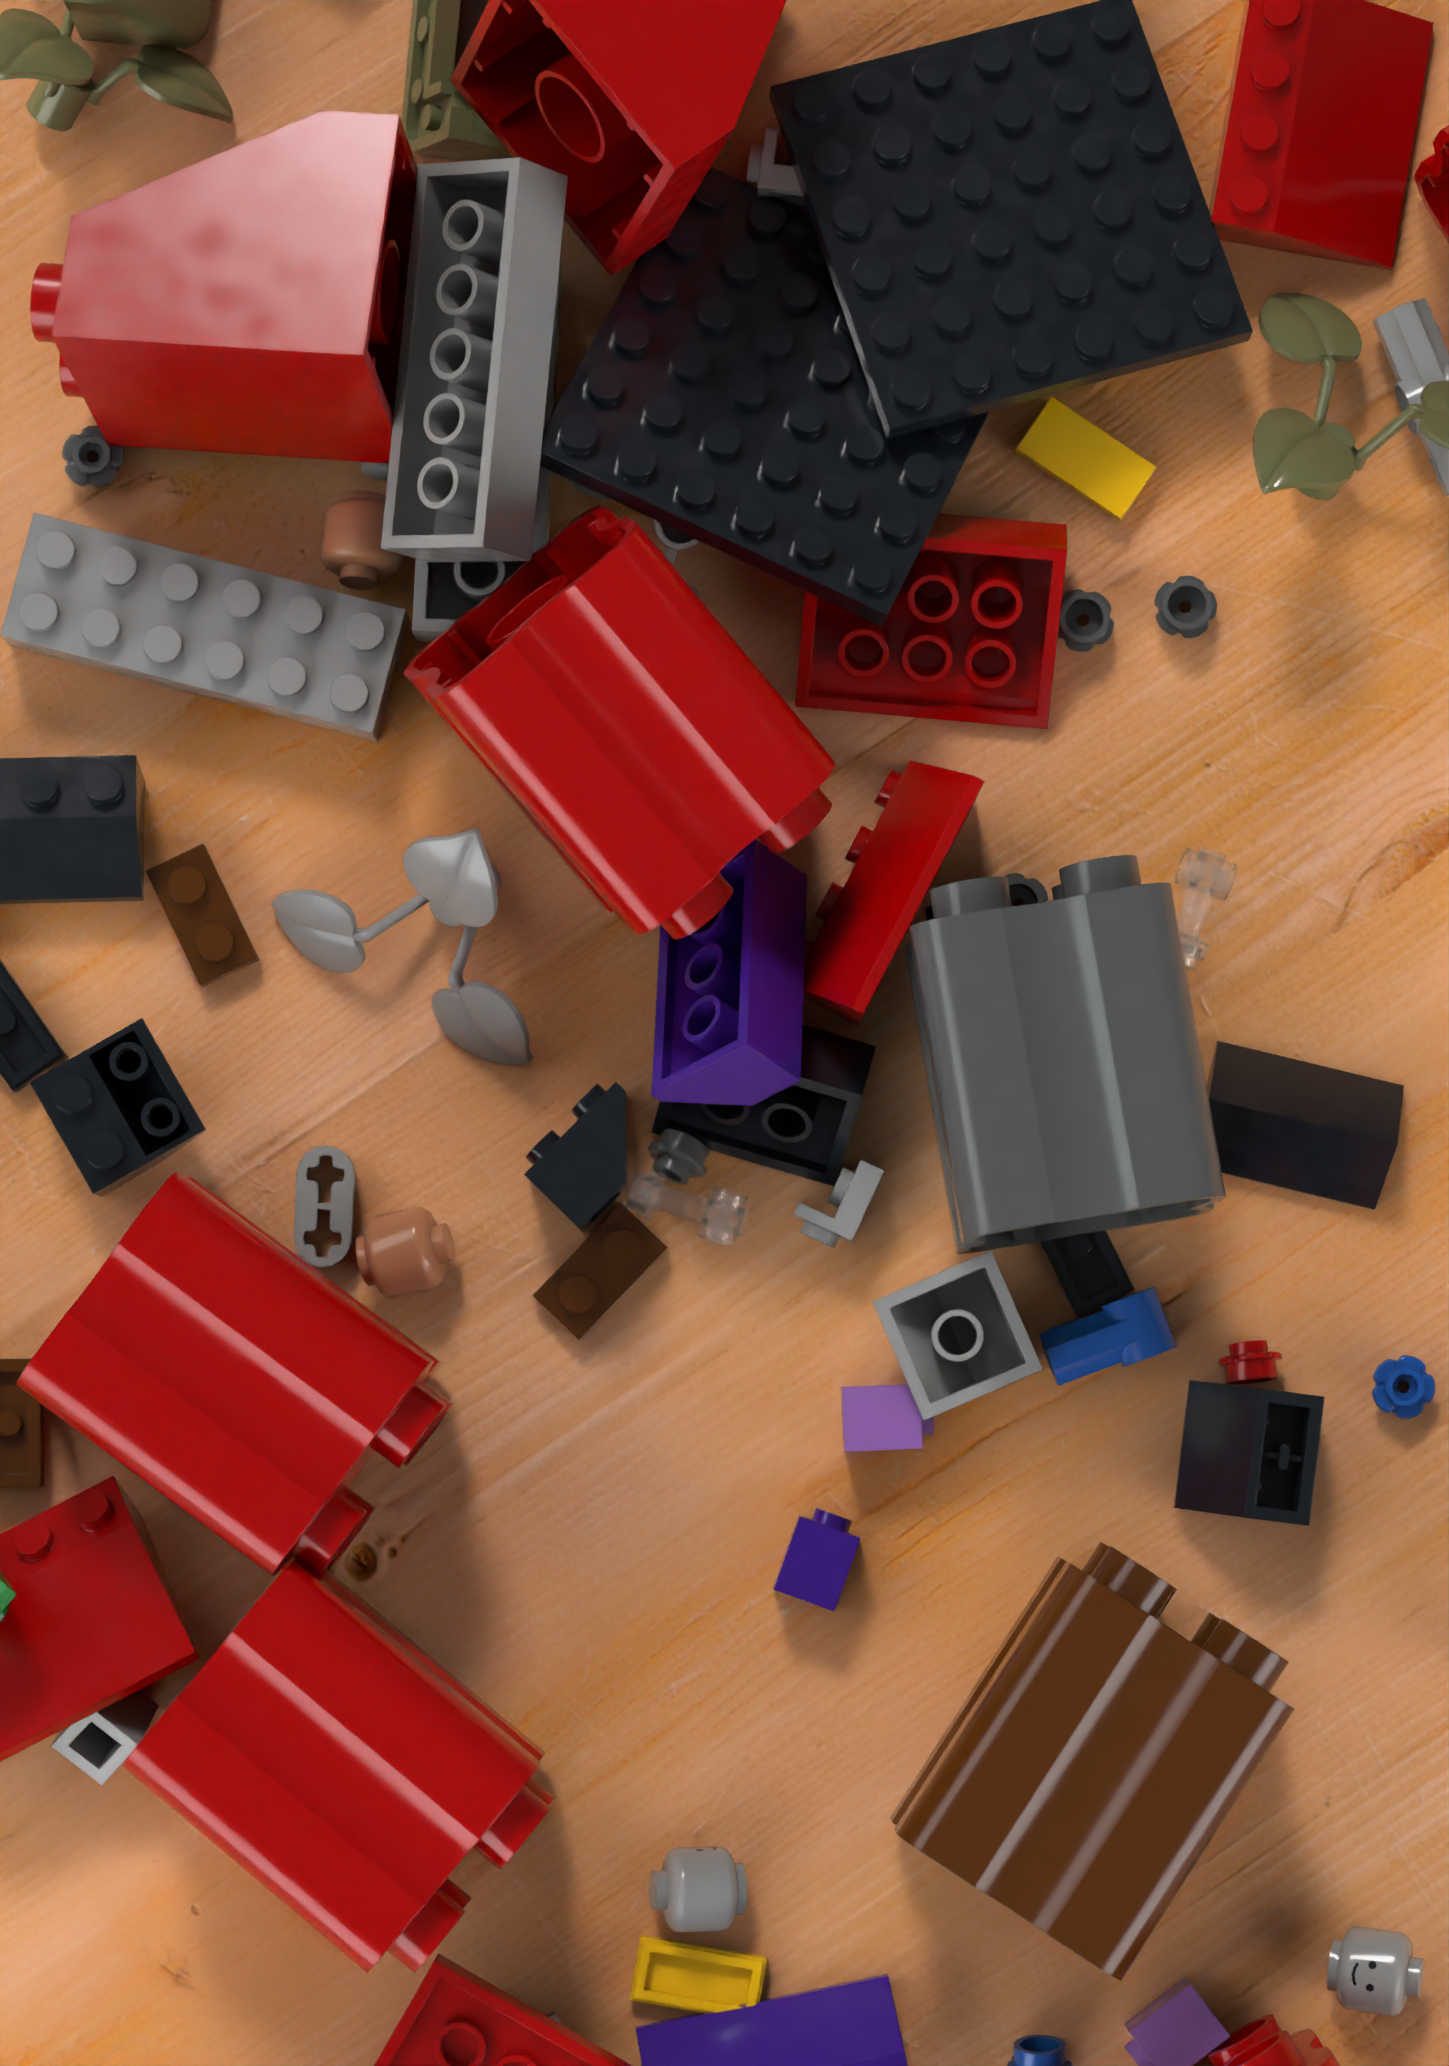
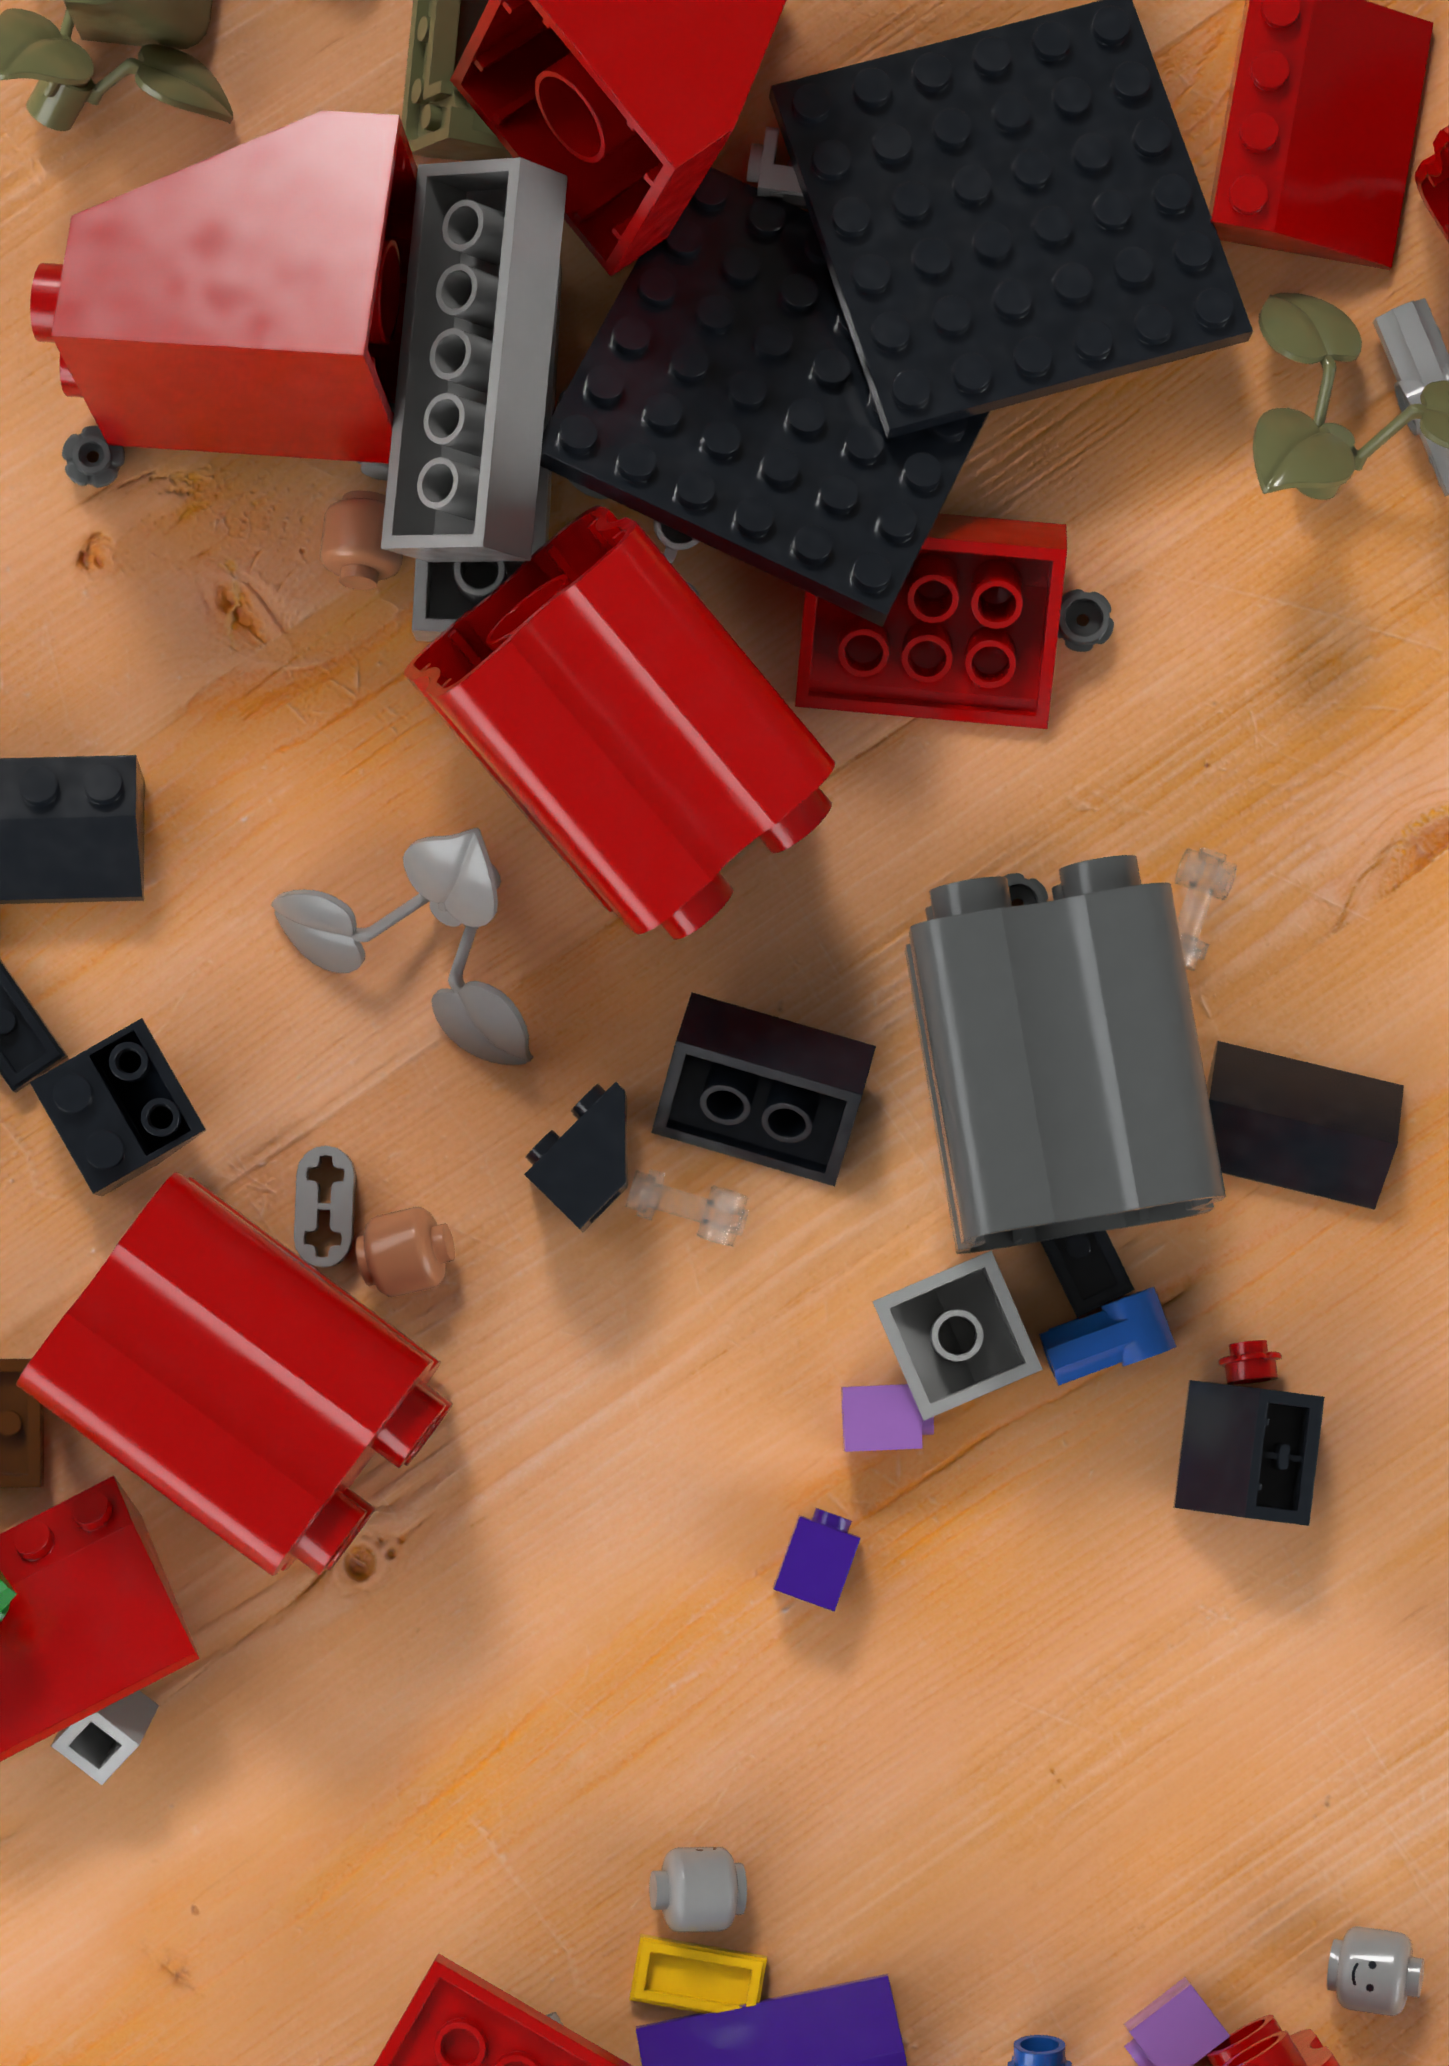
(202, 915): reddish brown plate -> none
(205, 627): light grey brick -> none
(344, 1768): red brick -> none
(600, 1271): reddish brown plate -> none
(678, 1156): dark grey plate -> none
(735, 991): dark purple slope -> none
(851, 1196): light grey bracket -> none
(886, 885): red slope -> none
(1085, 459): yellow tile -> none
(1096, 1758): reddish brown brick -> none
(1188, 590): dark grey plate -> none
(1387, 1394): blue plate -> none

